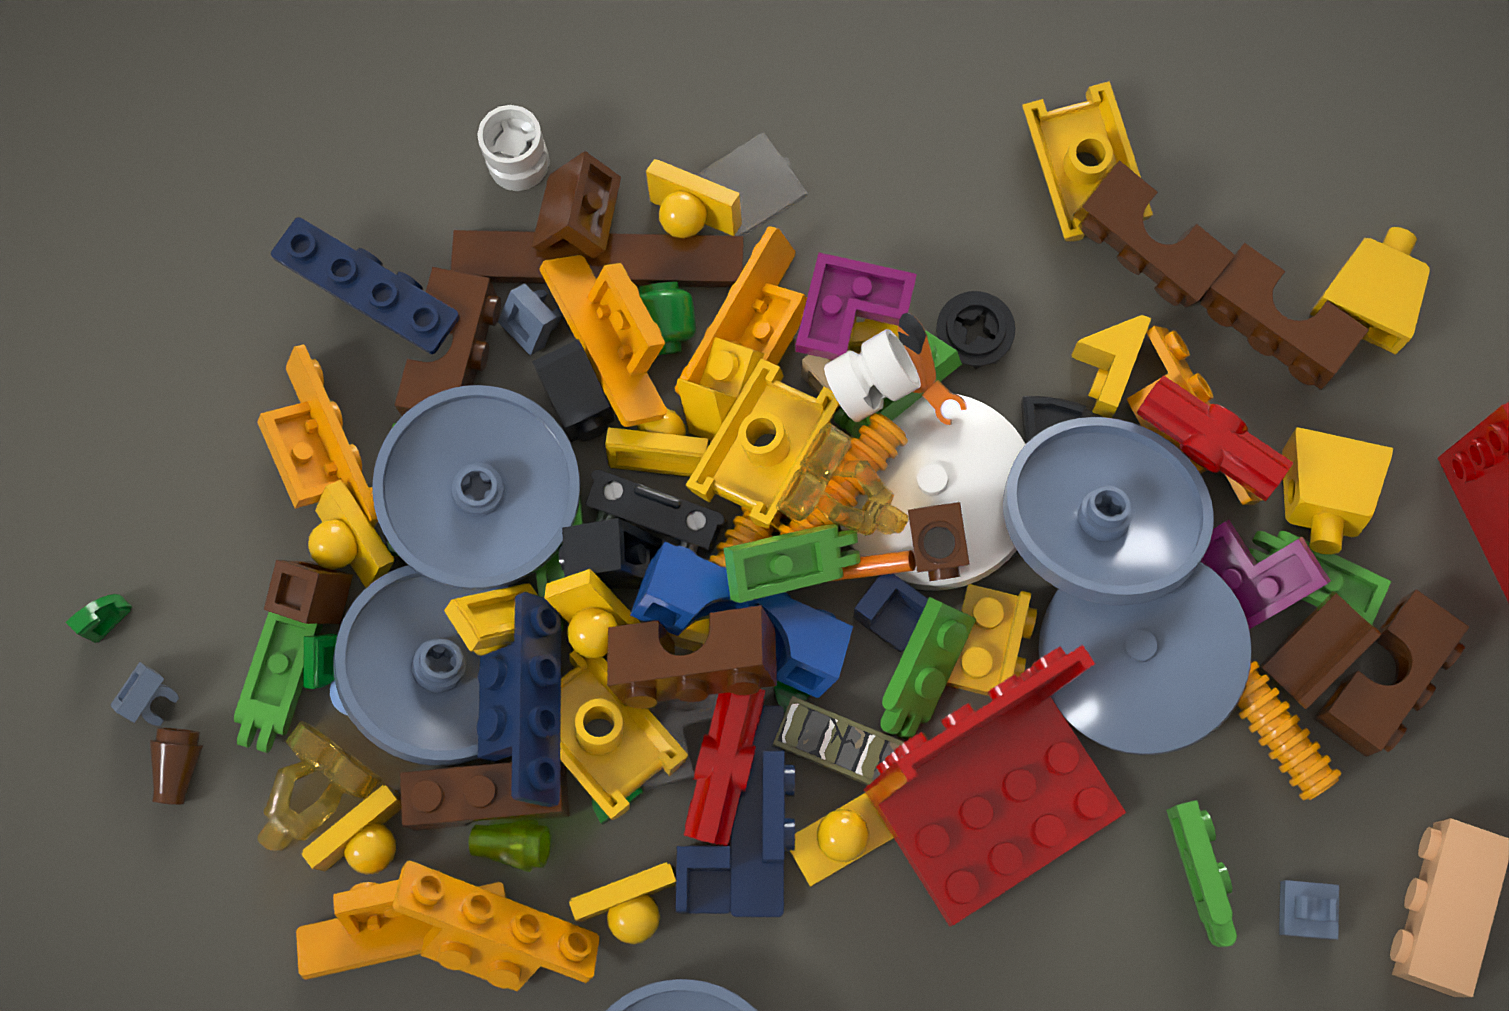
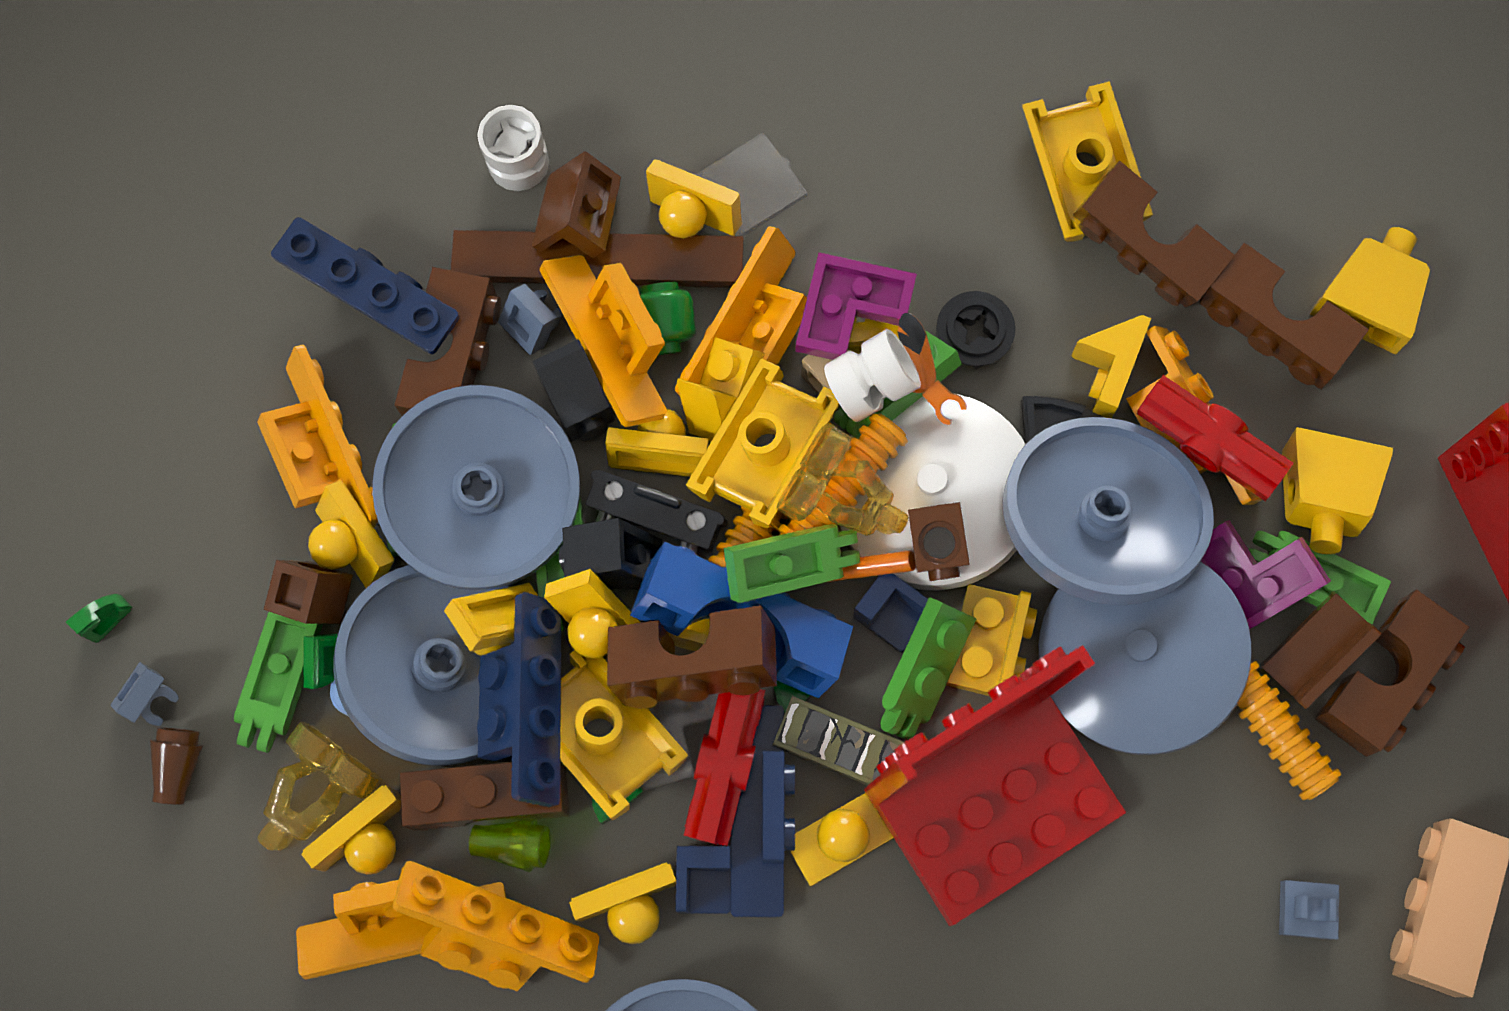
(1206, 877): bright green hinge -> none

